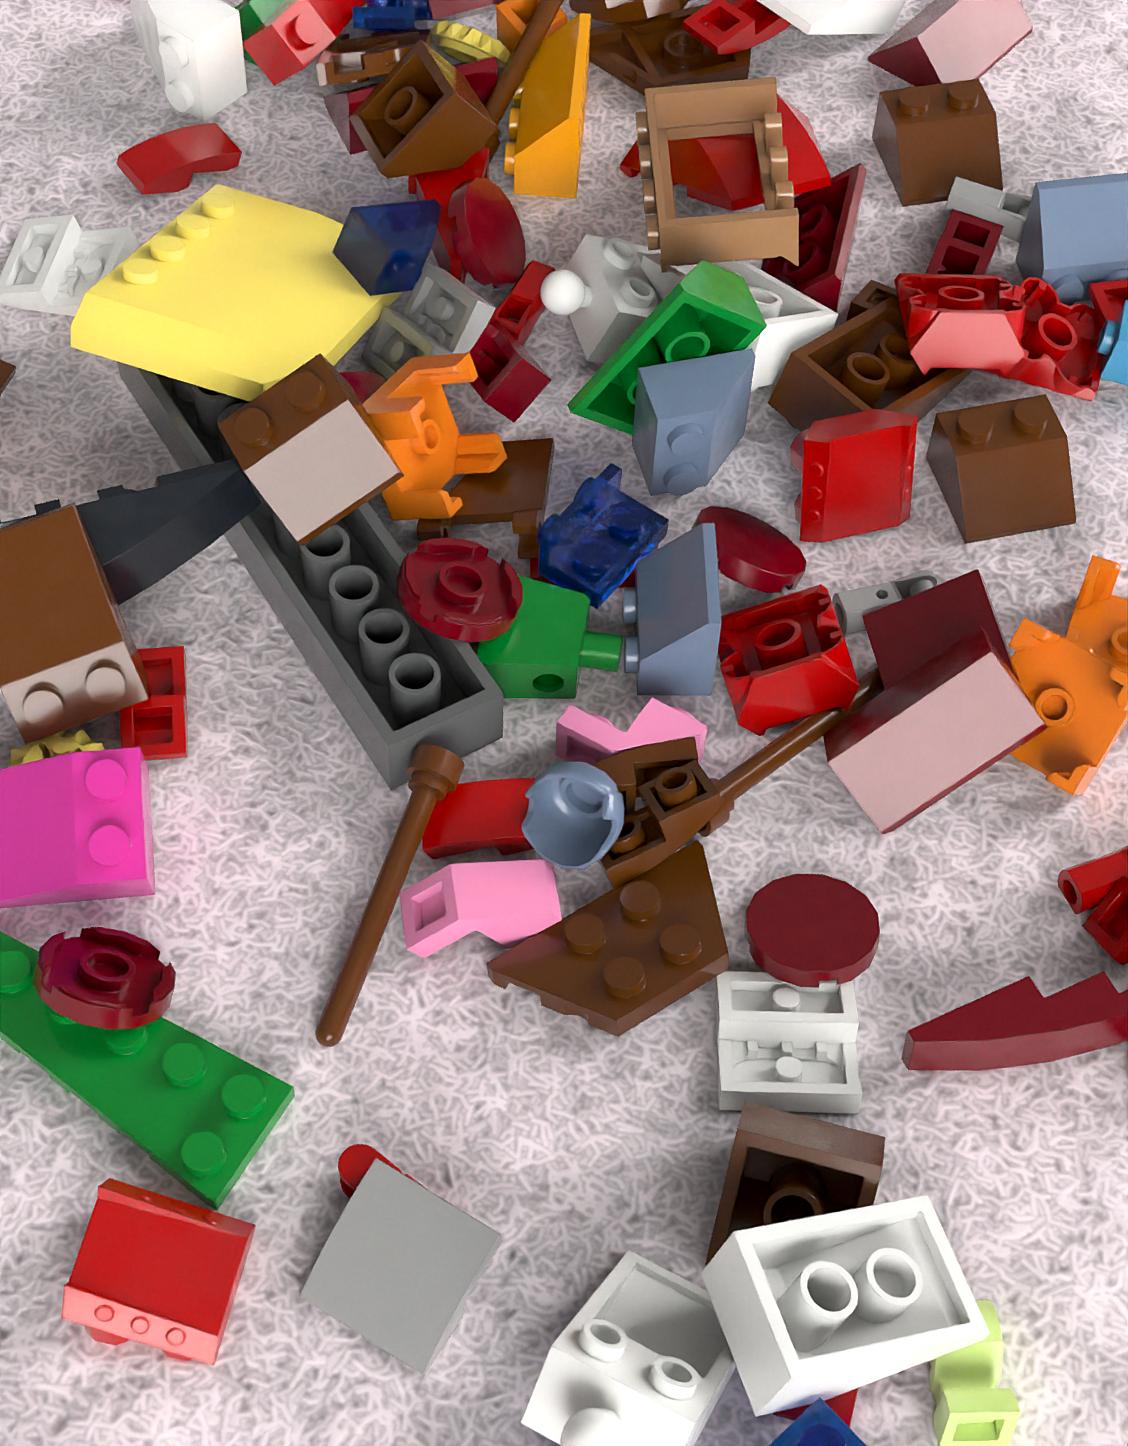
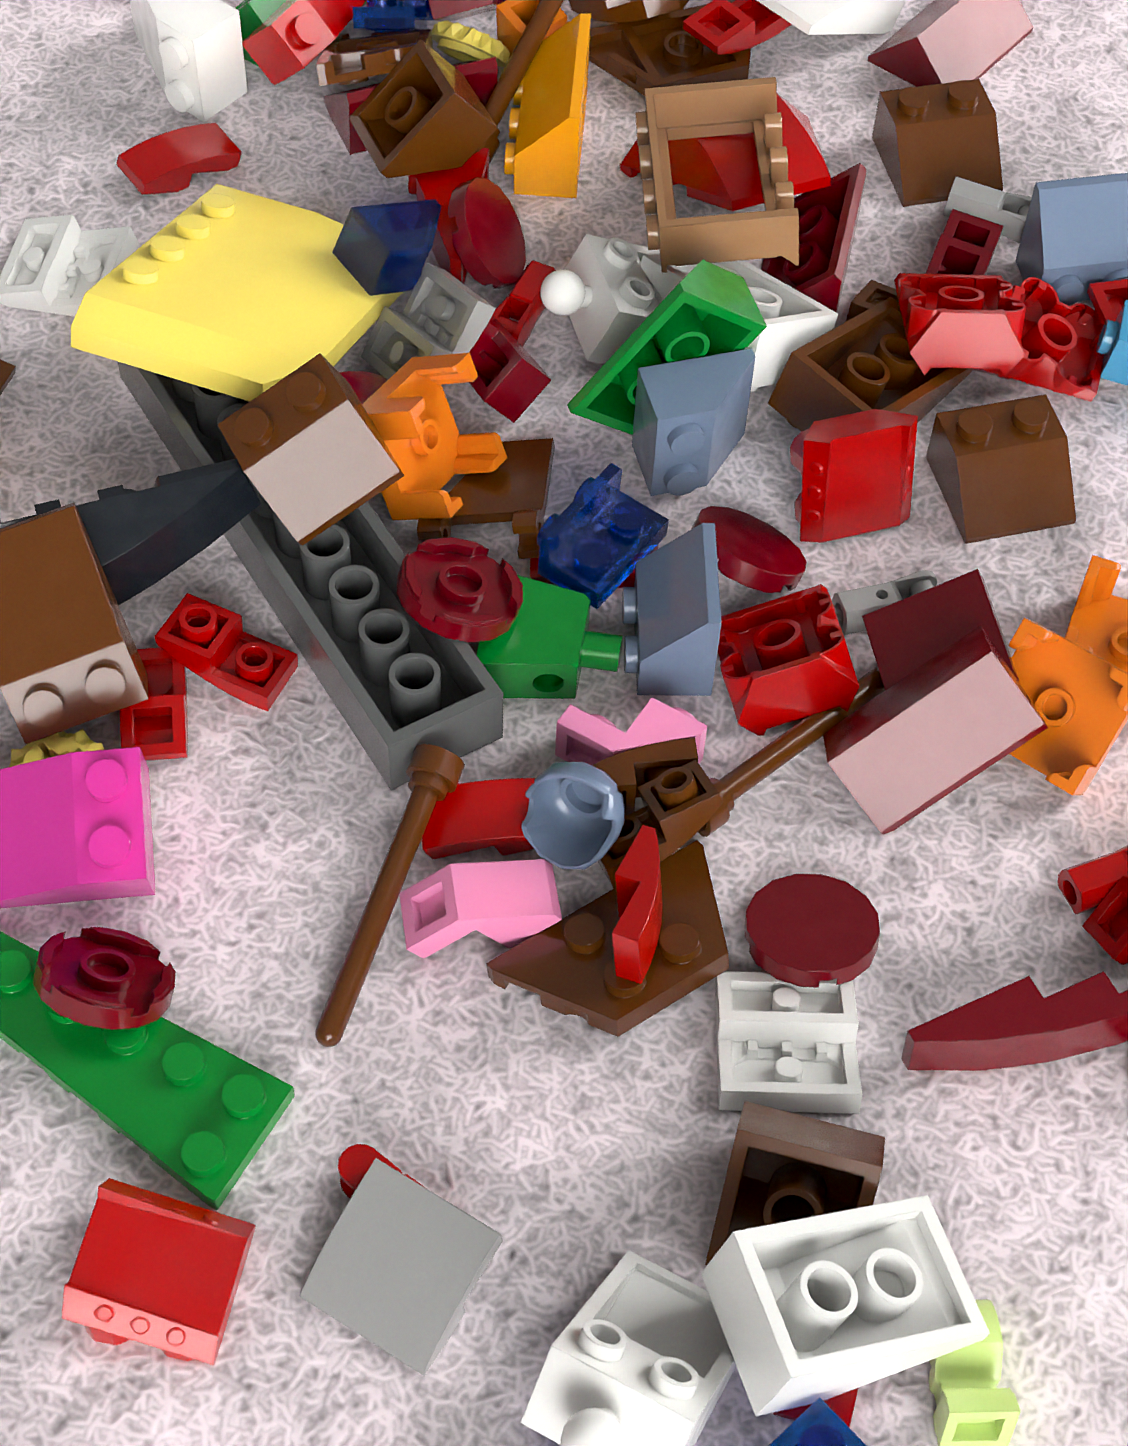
(219, 651): none -> red slope
(638, 907): none -> red slope

